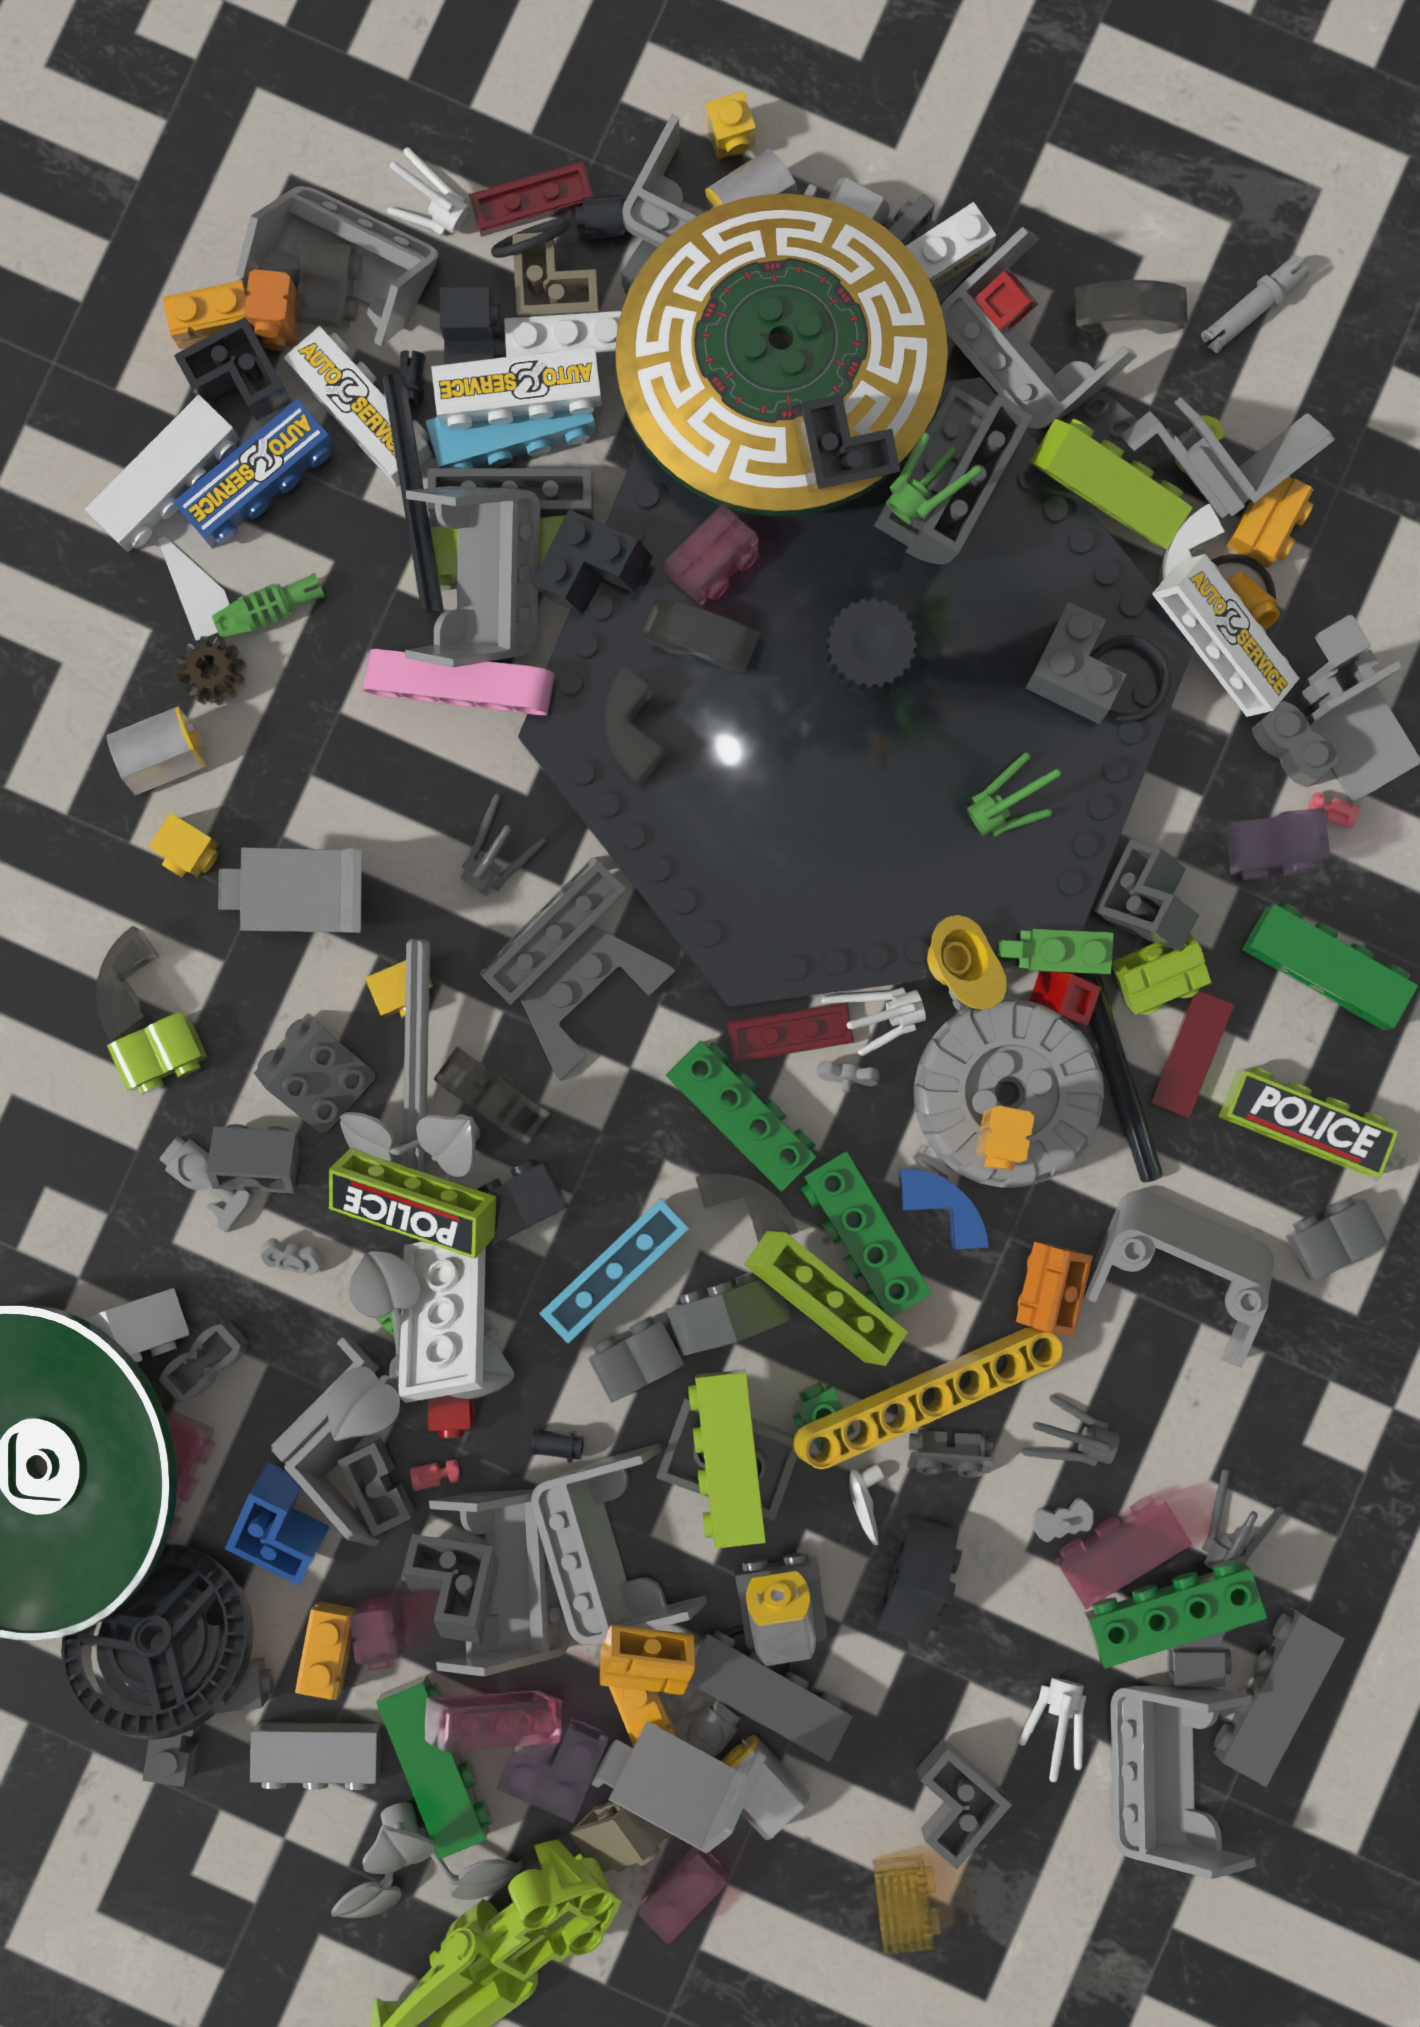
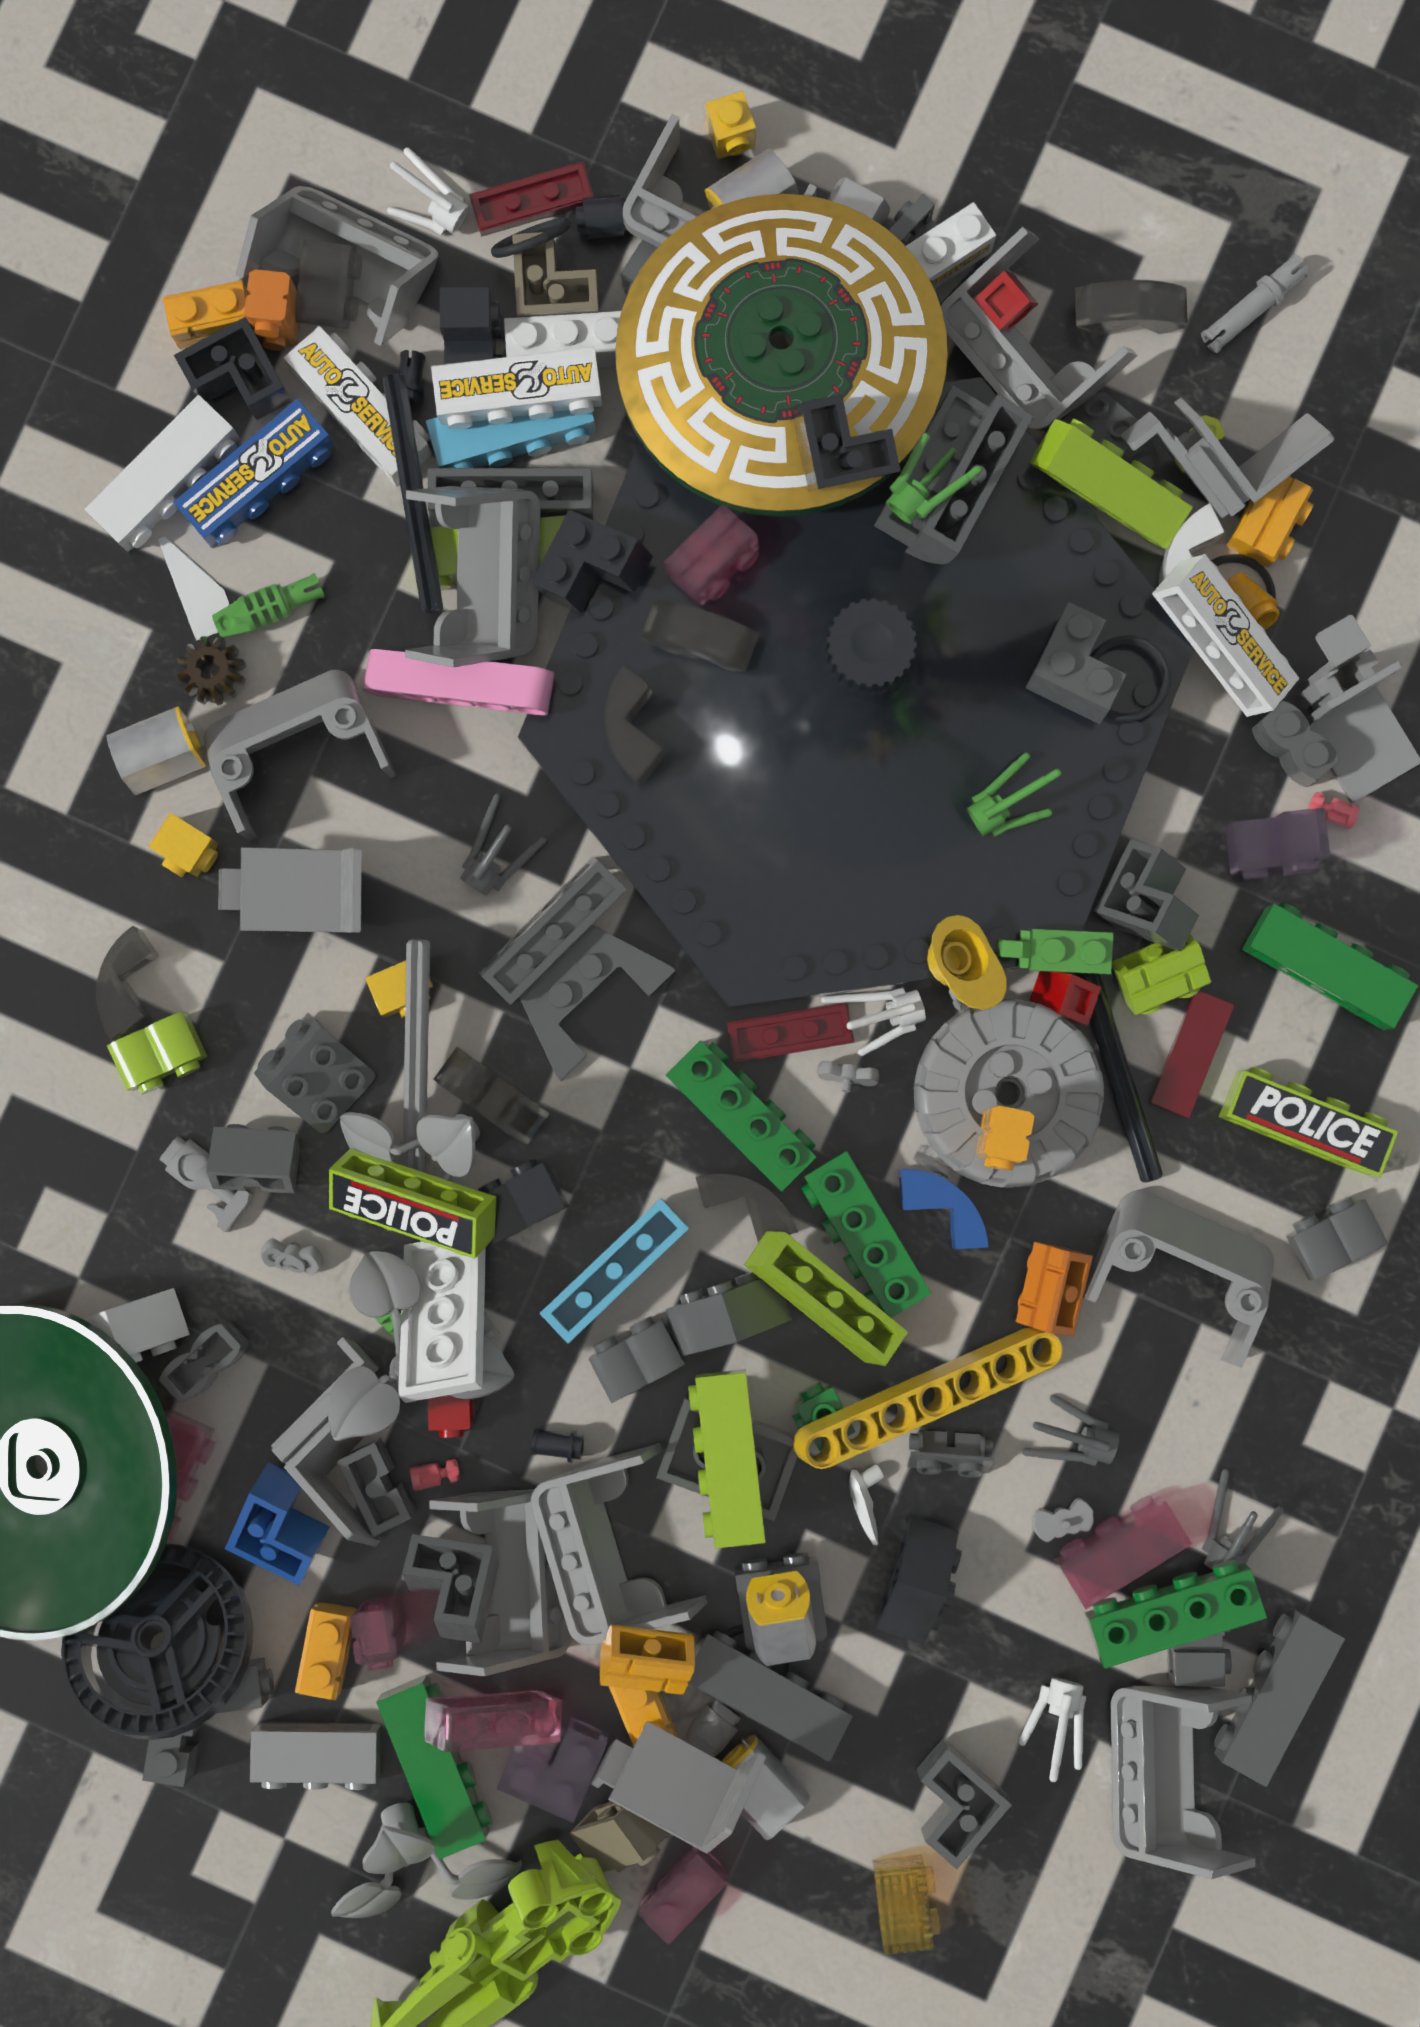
(324, 698): none -> light grey windscreen

